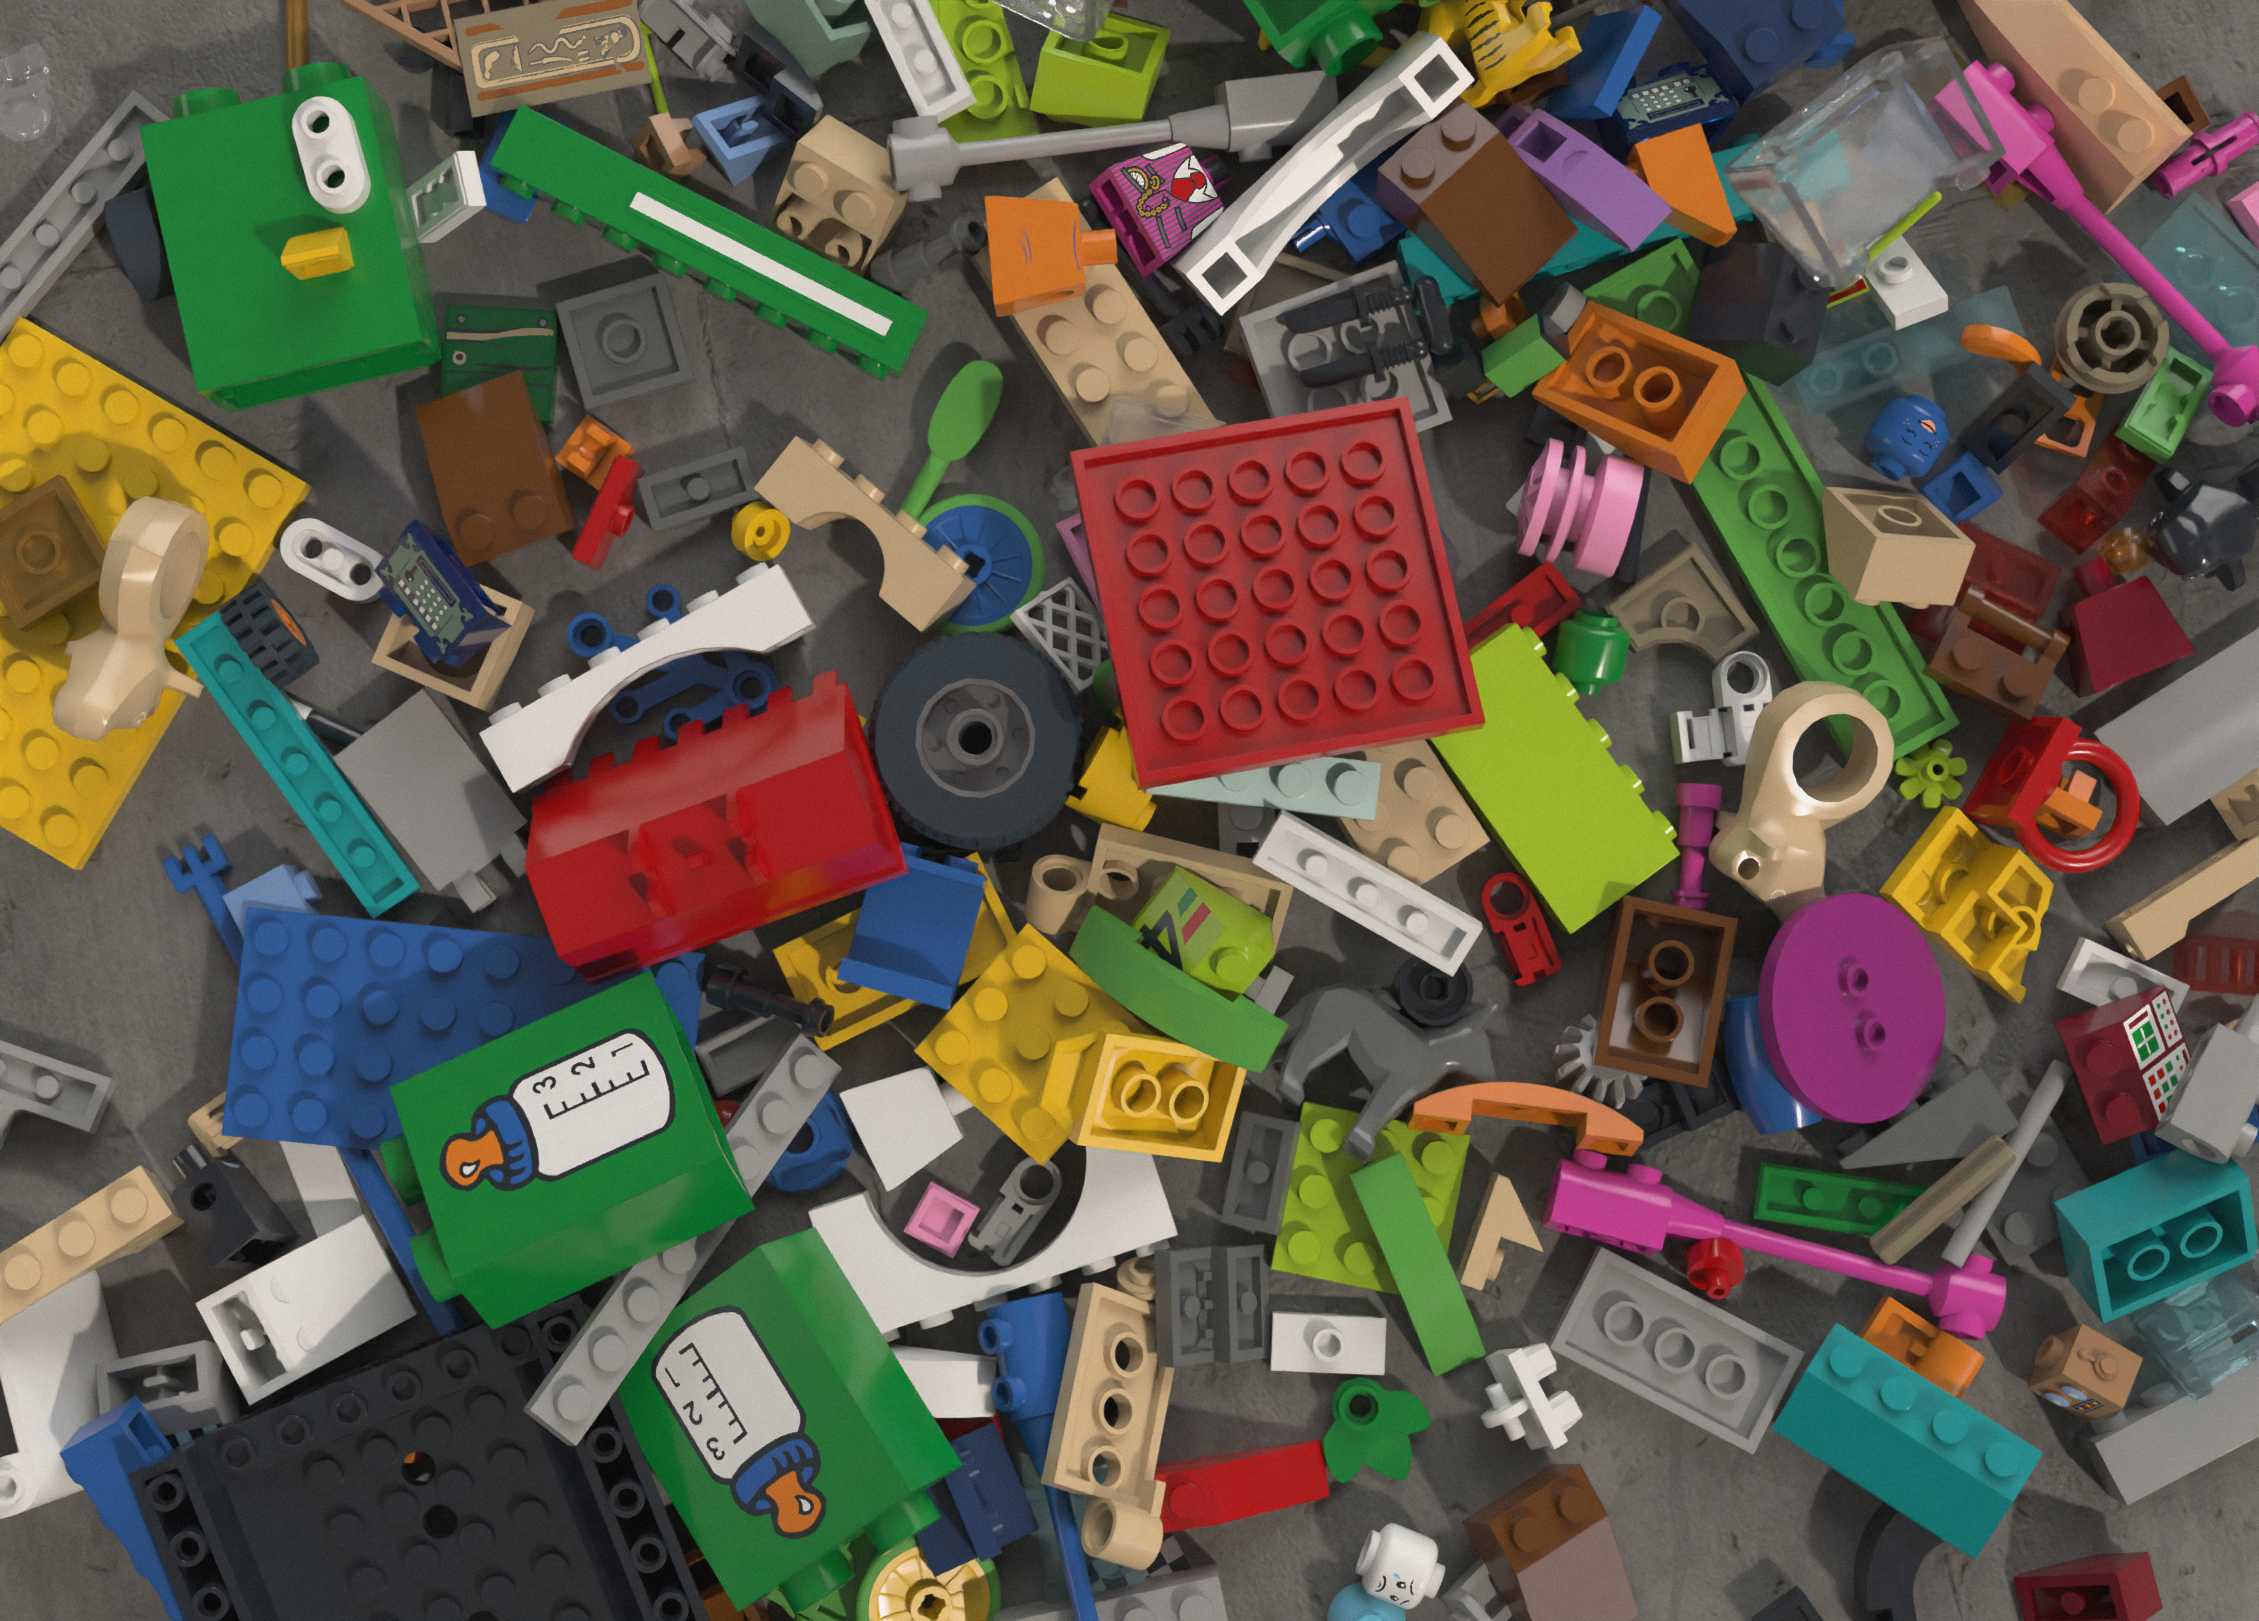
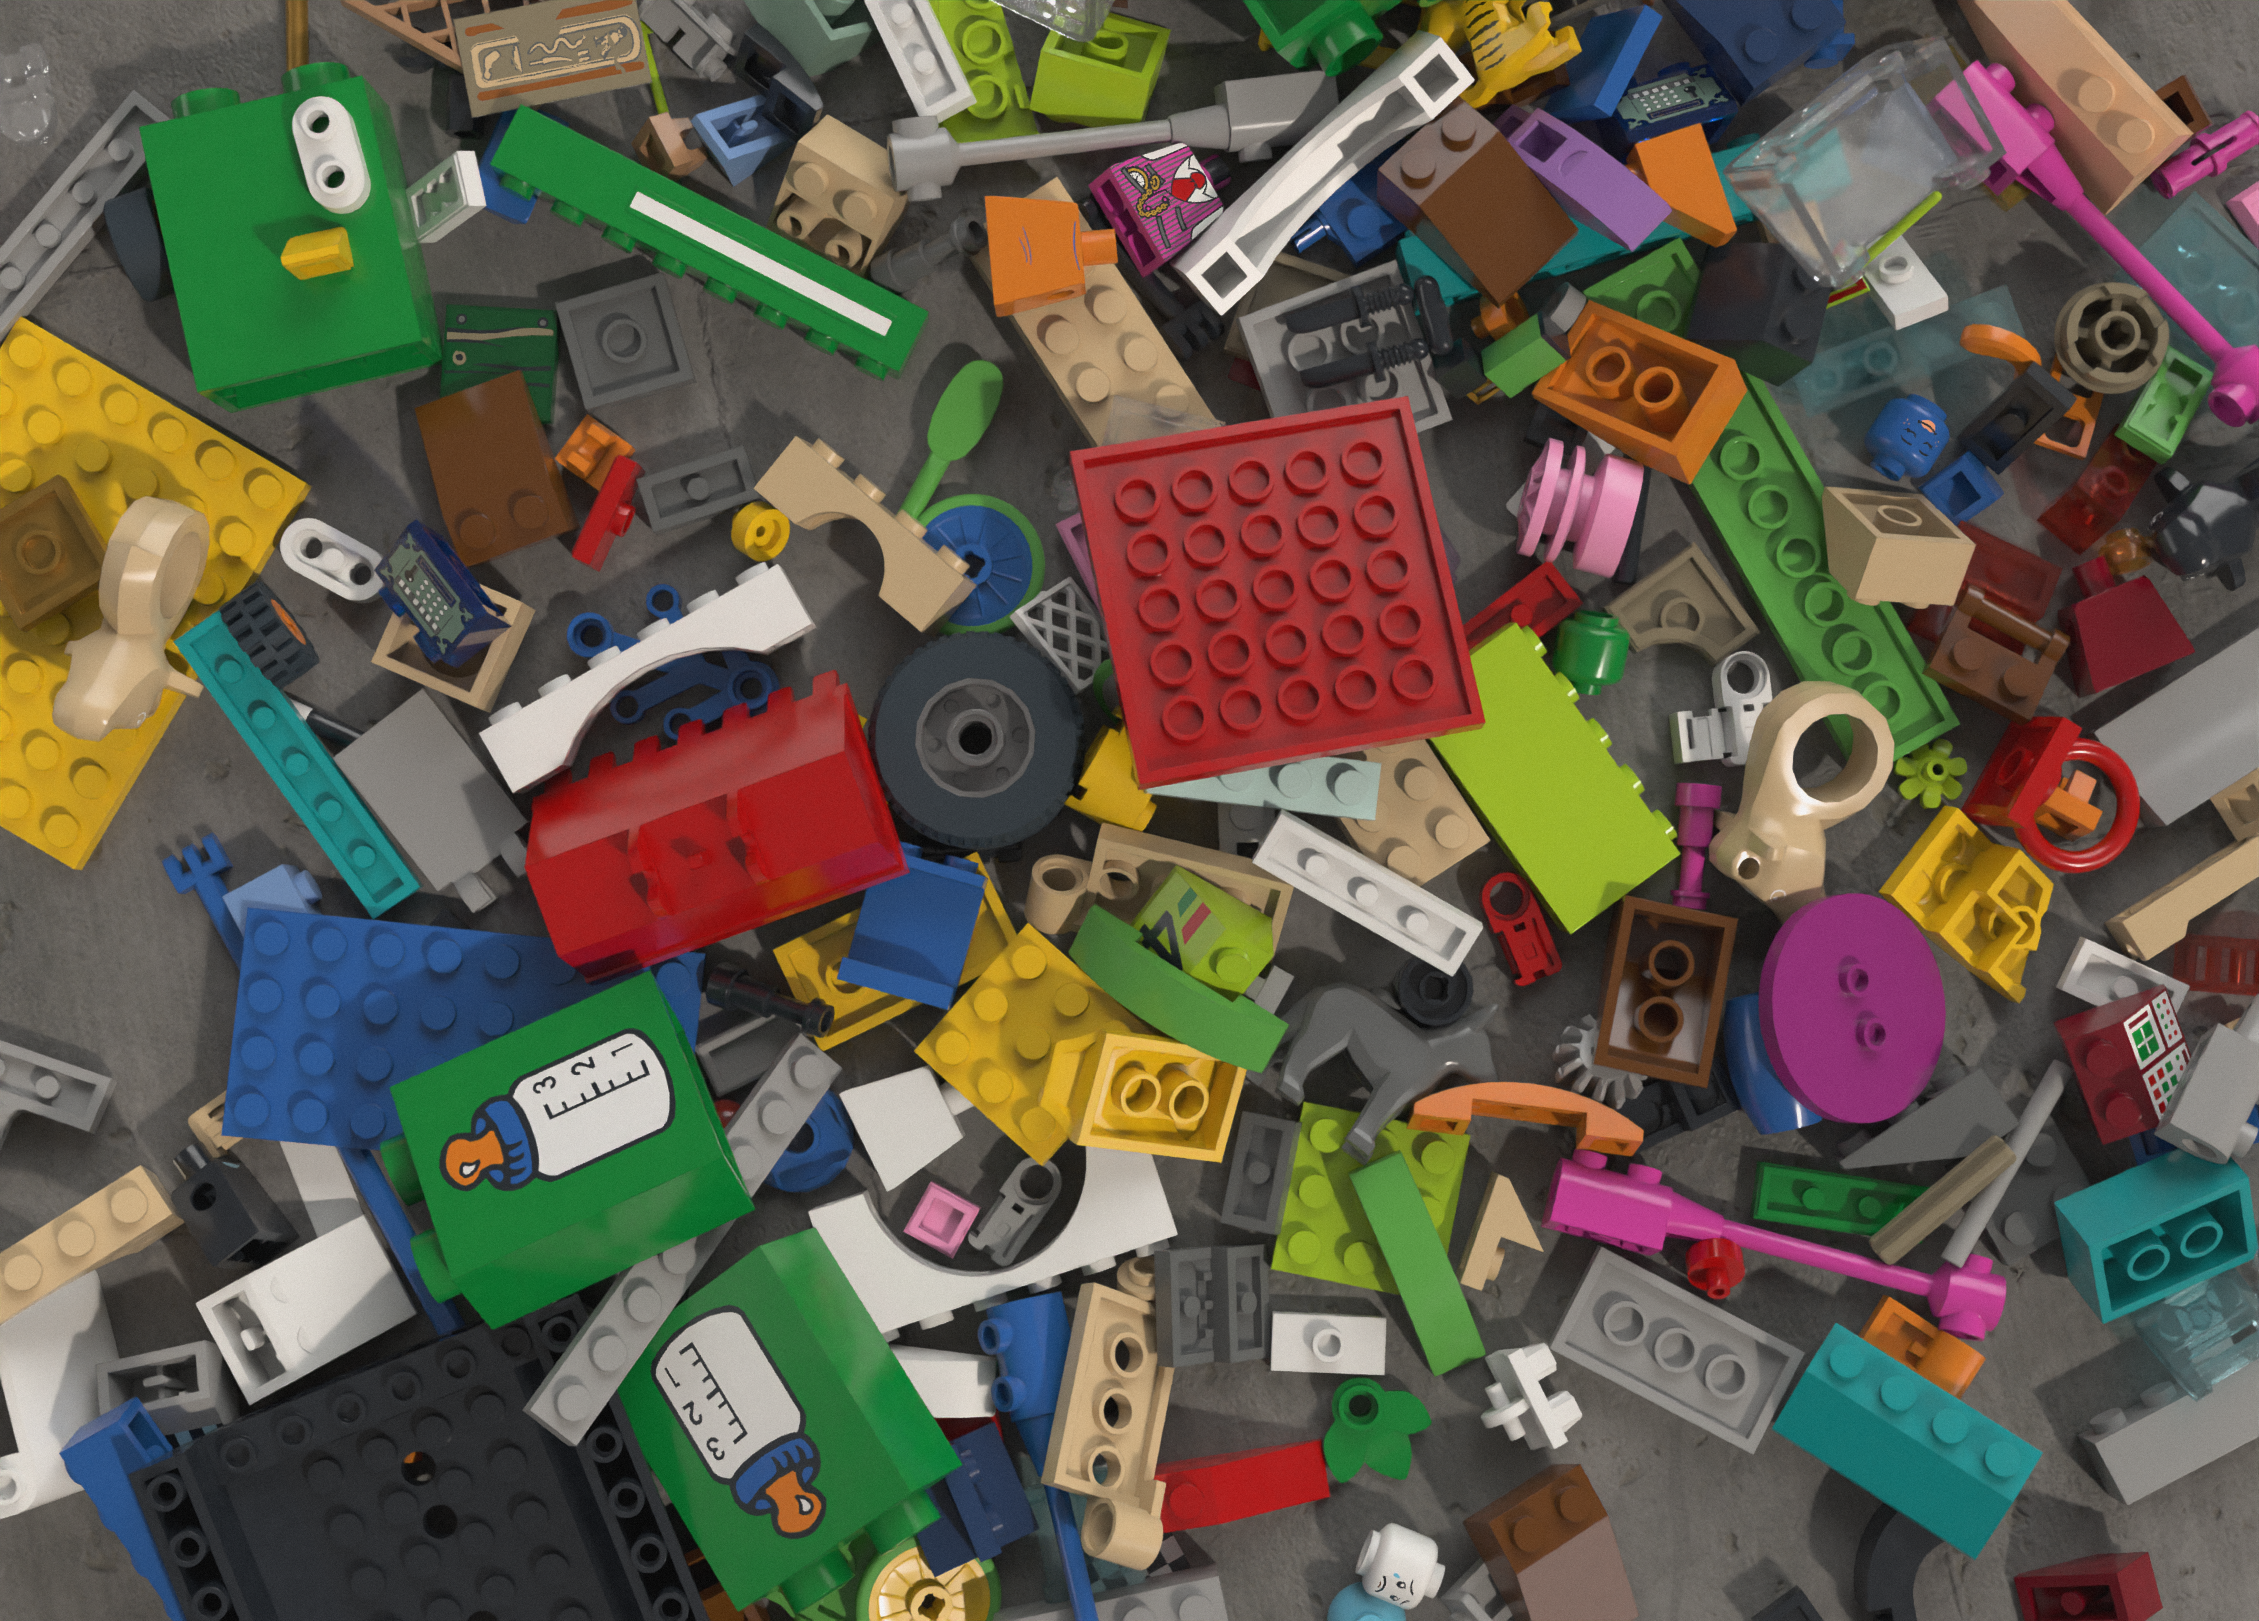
(2084, 1372): medium nougat head -> none

